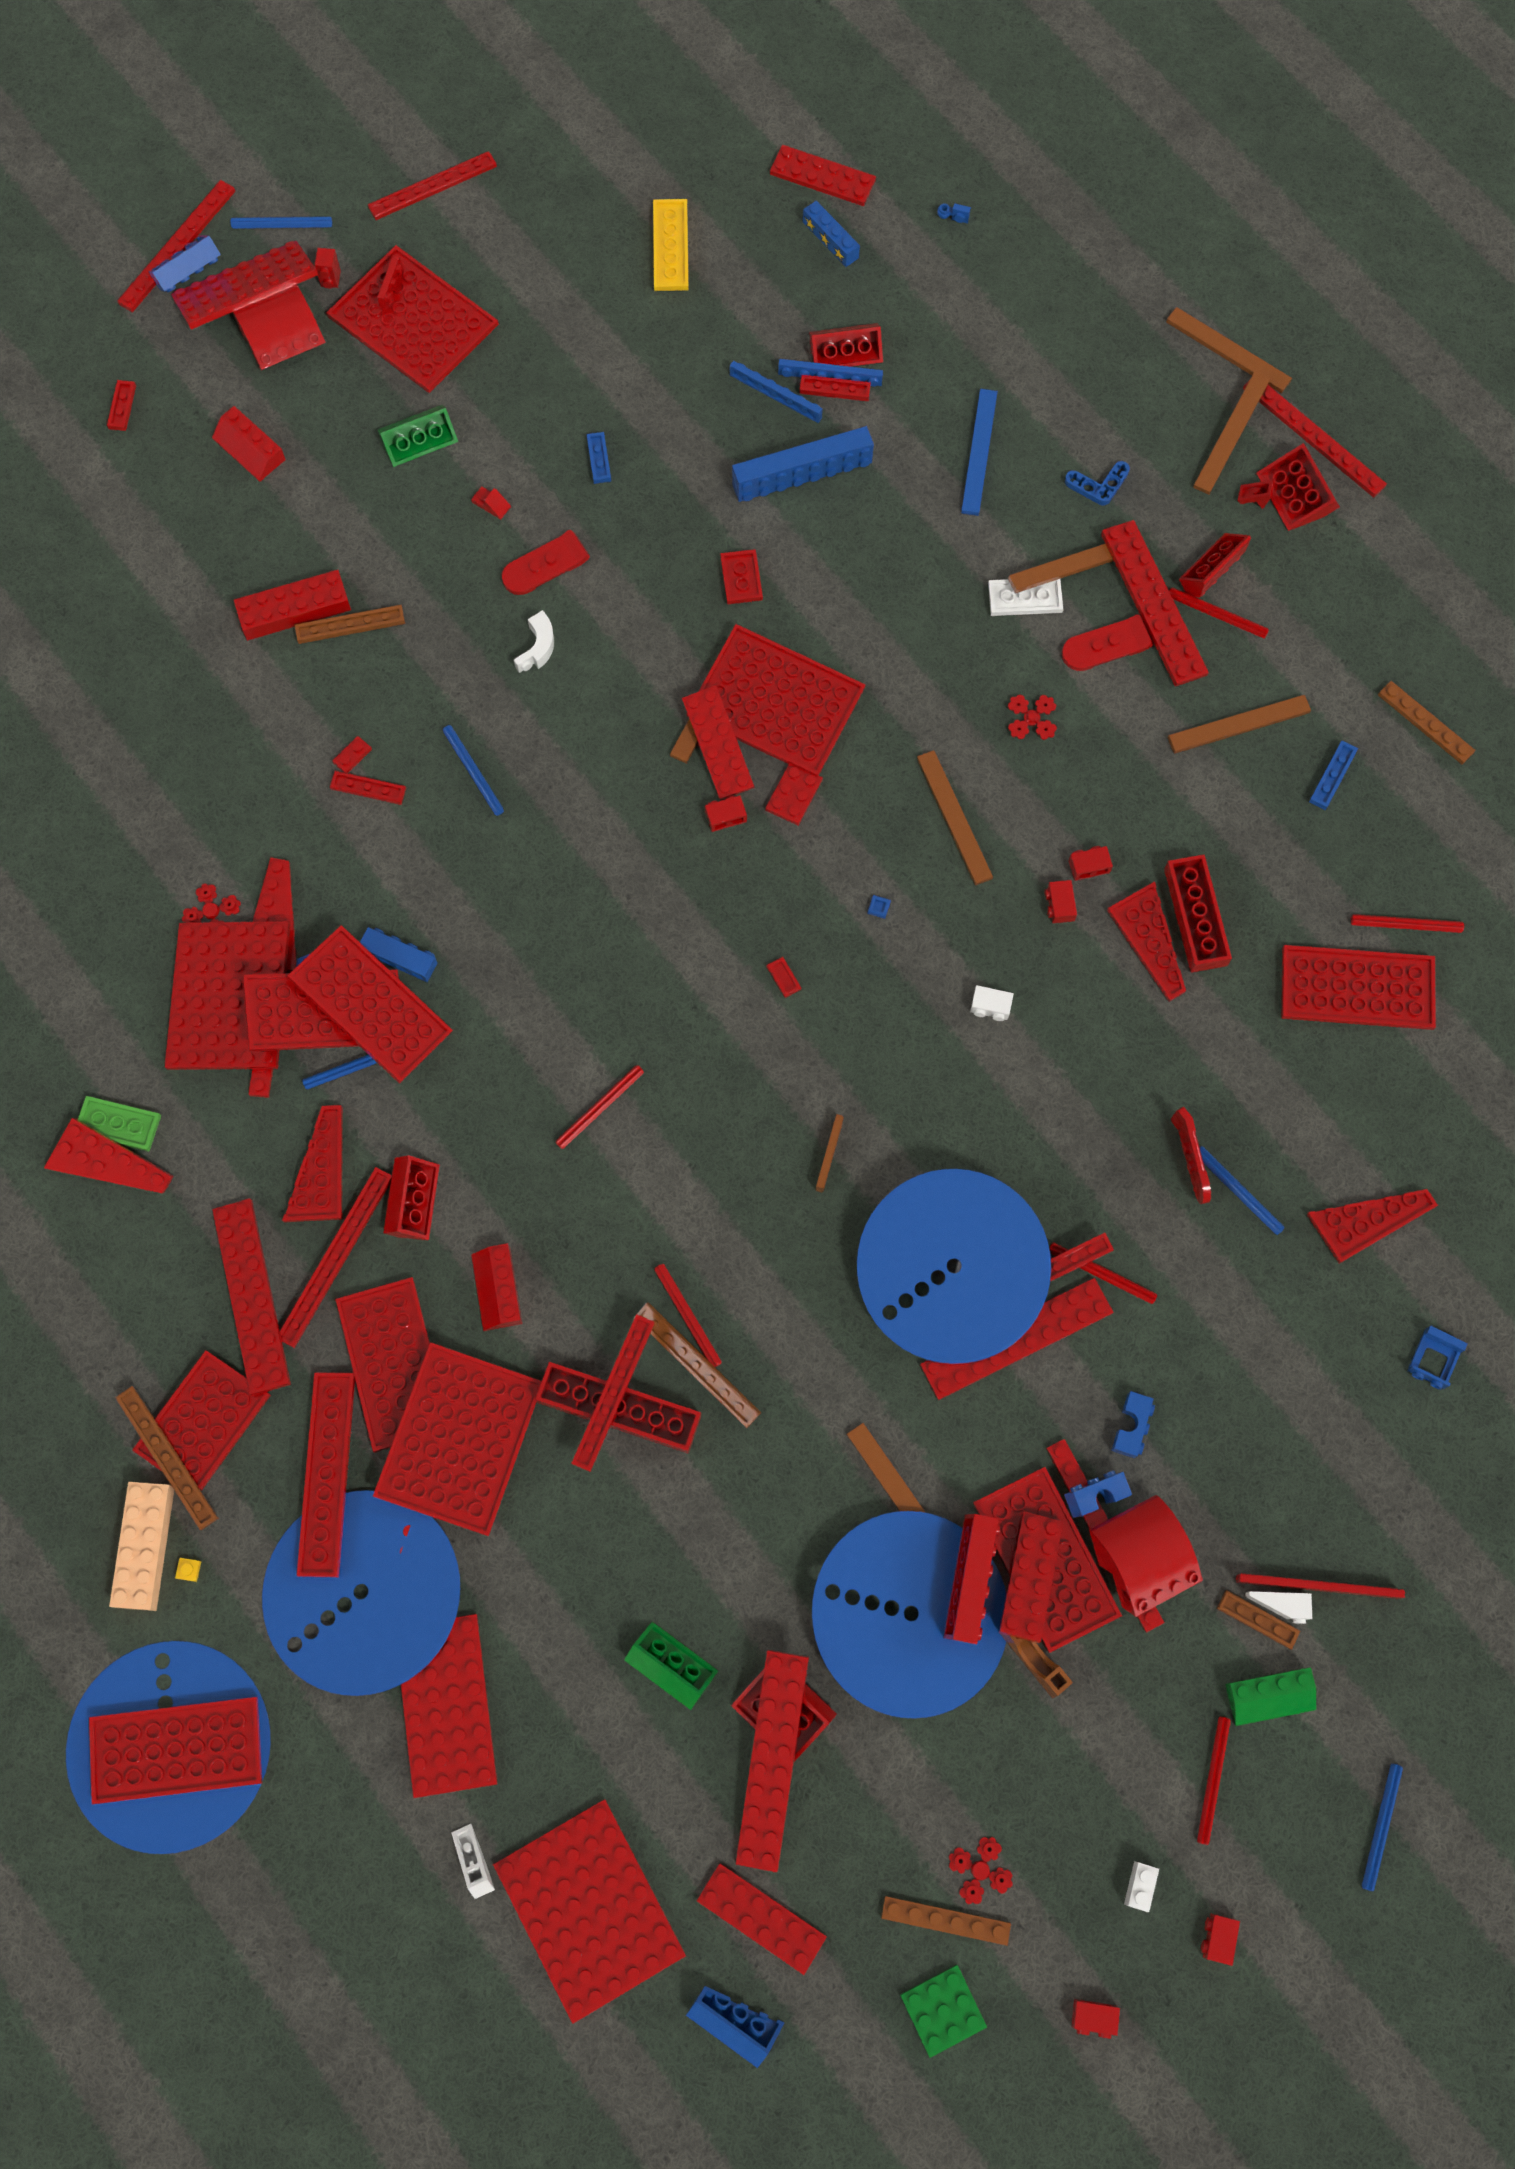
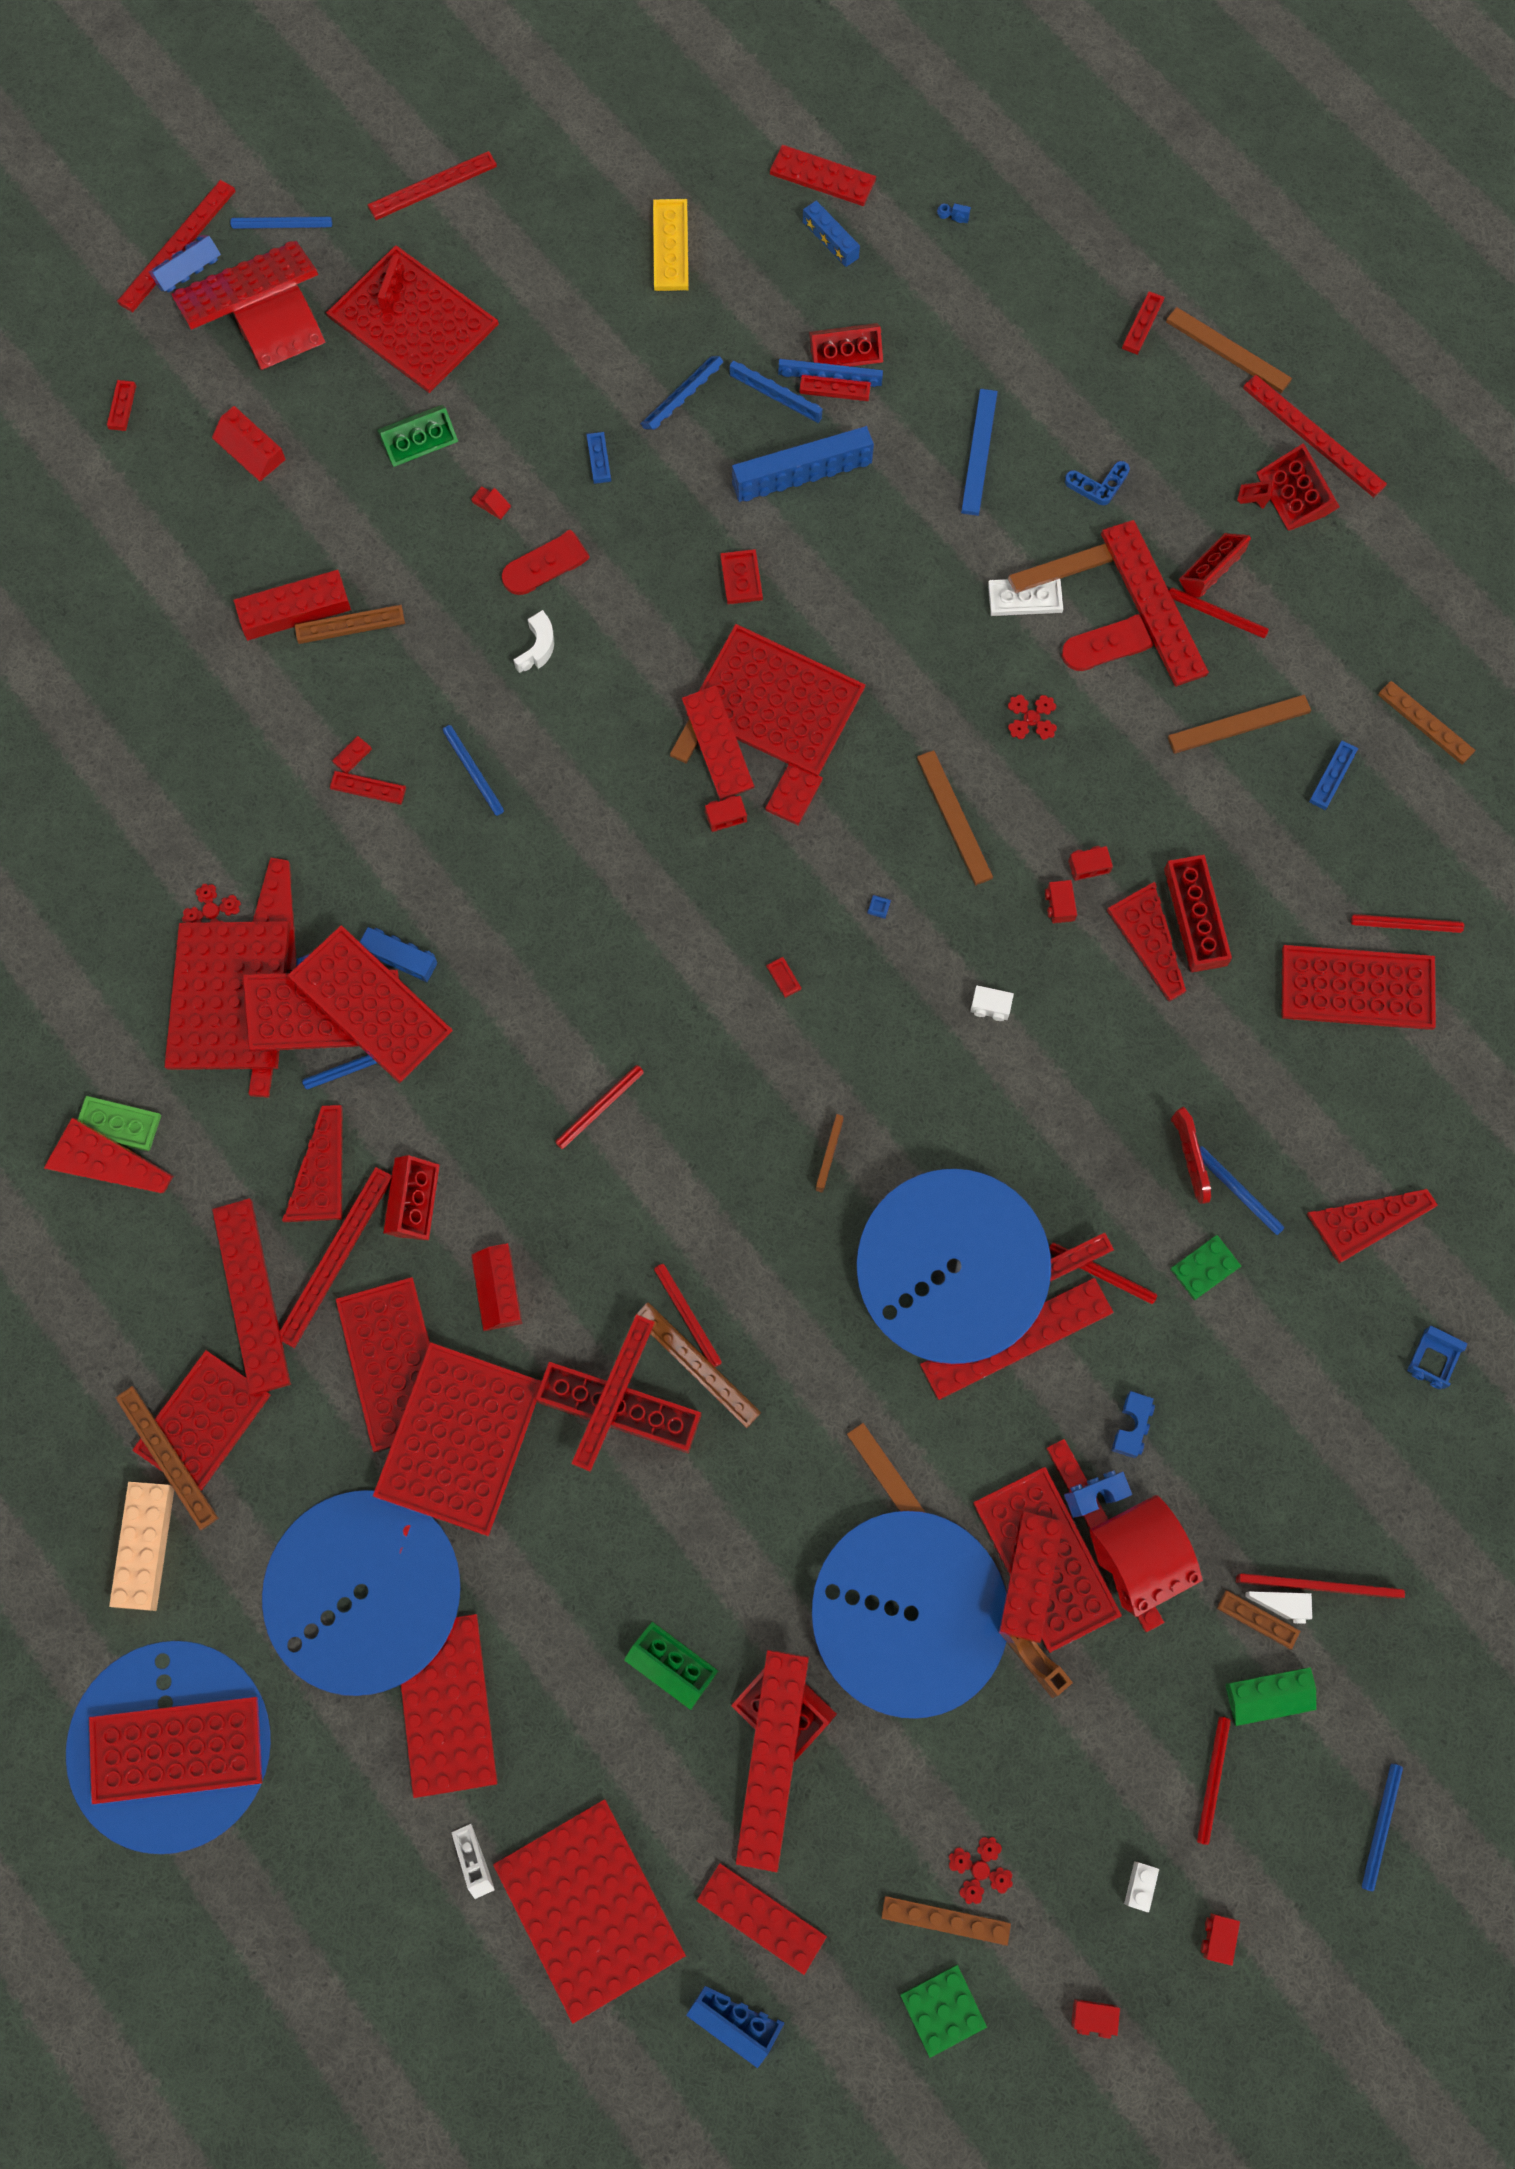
(188, 1569): yellow plate -> none
(326, 1475): red plate -> none
(327, 268): red brick -> none
(686, 389): none -> blue plate
(971, 1578): red brick -> none
(1143, 323): none -> red plate
(1205, 1267): none -> green plate
(1232, 432): dark orange tile -> none

